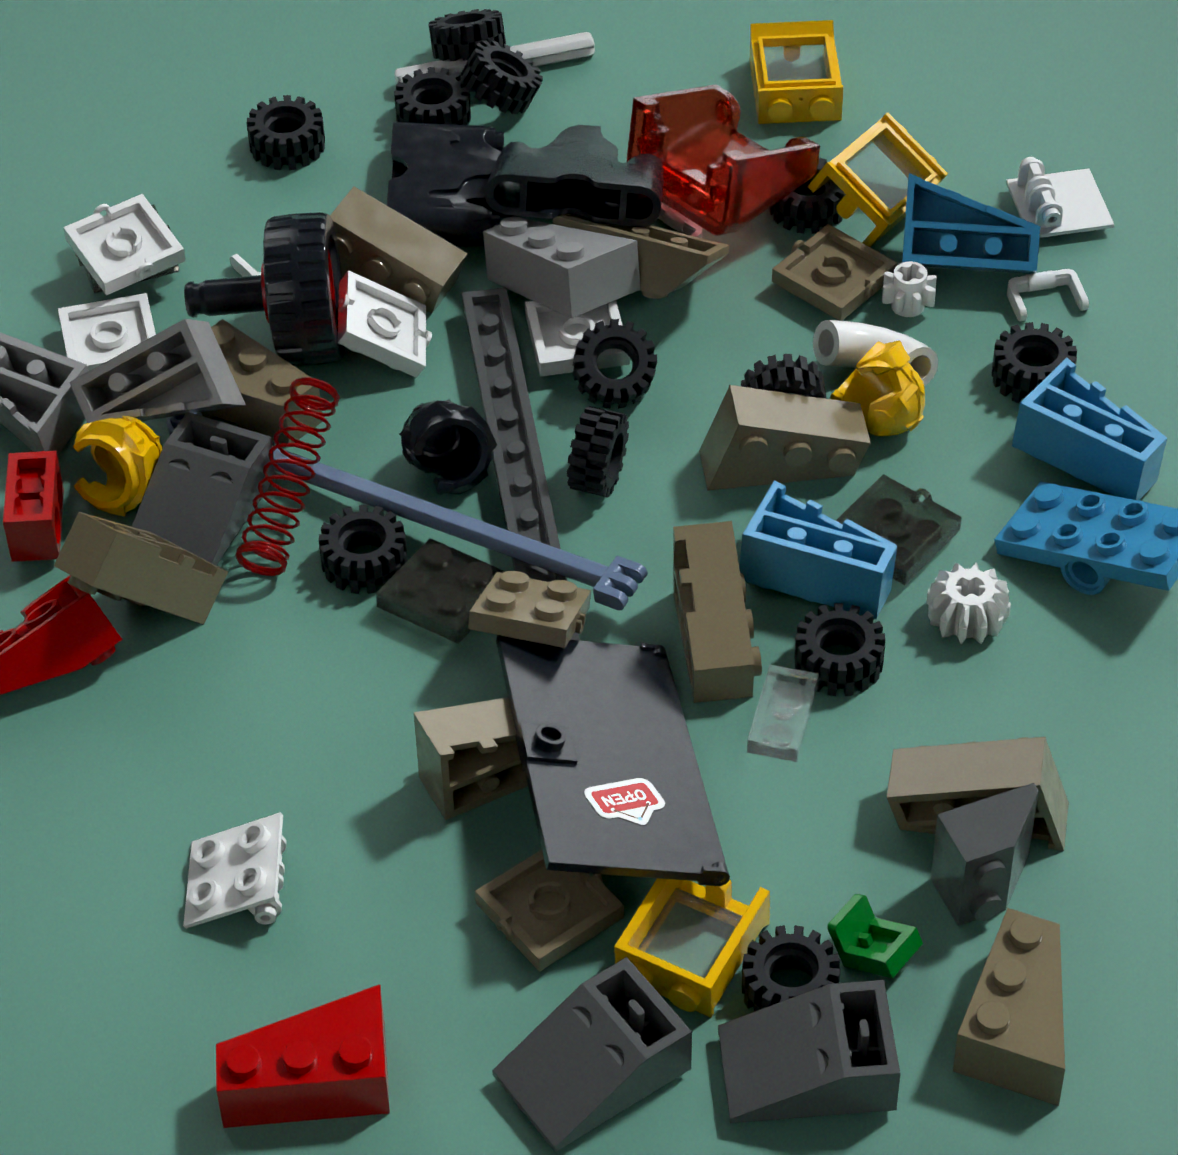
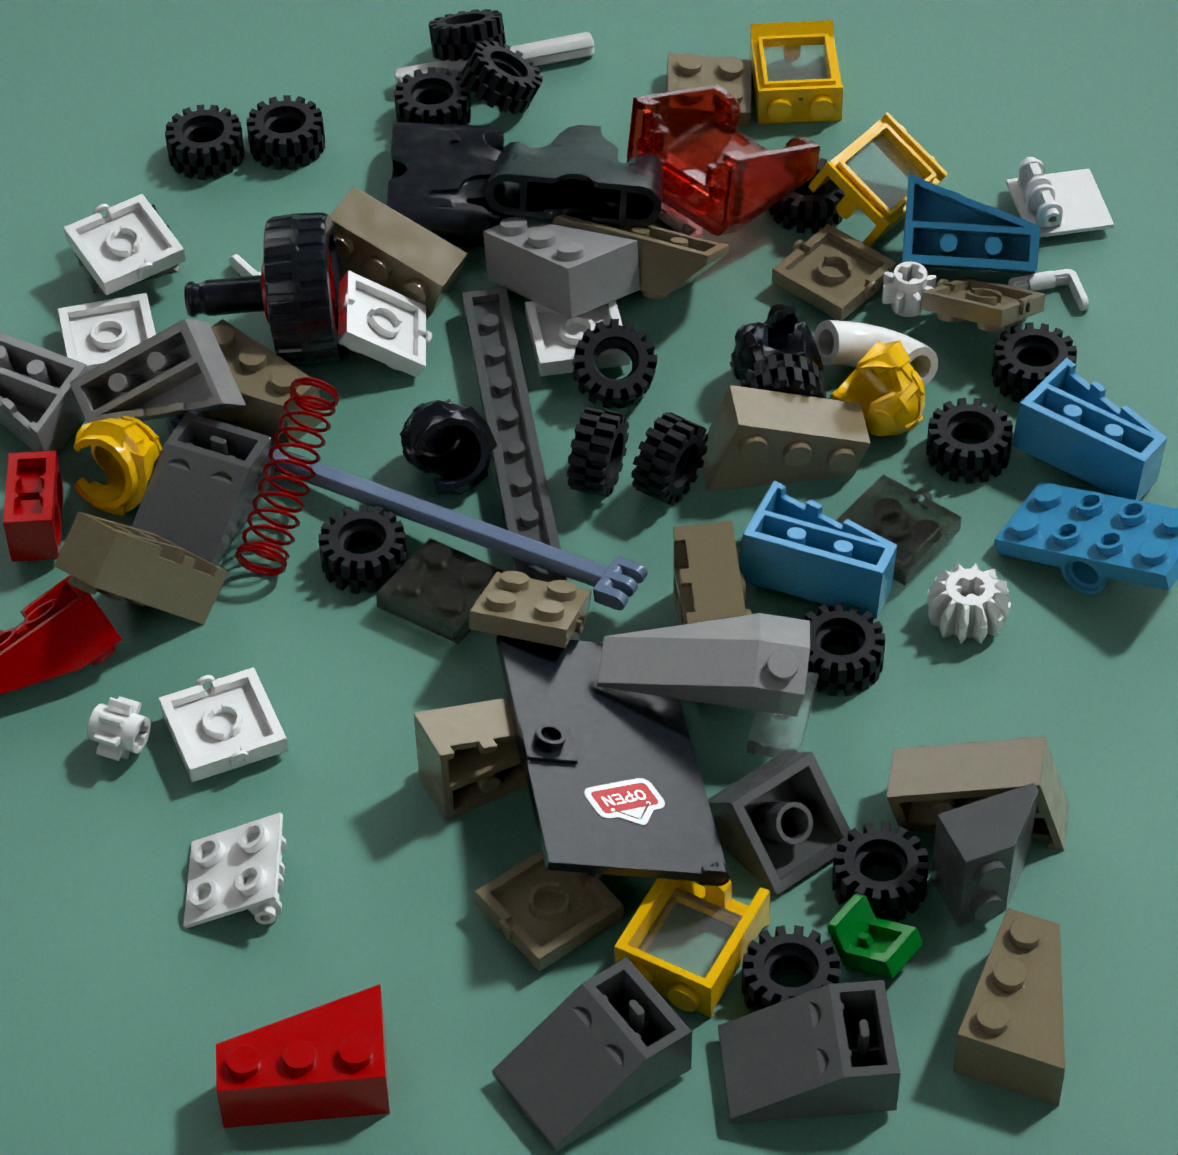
(118, 728): none -> white gear
(191, 156): none -> black tyre
(223, 724): none -> white plate
(669, 458): none -> black tyre
(695, 71): none -> dark tan plate
(728, 662): none -> light grey wedge
(776, 336): none -> black helmet
(780, 820): none -> dark grey slope
(883, 849): none -> black tyre
(973, 422): none -> black tyre
(982, 302): none -> dark tan plate

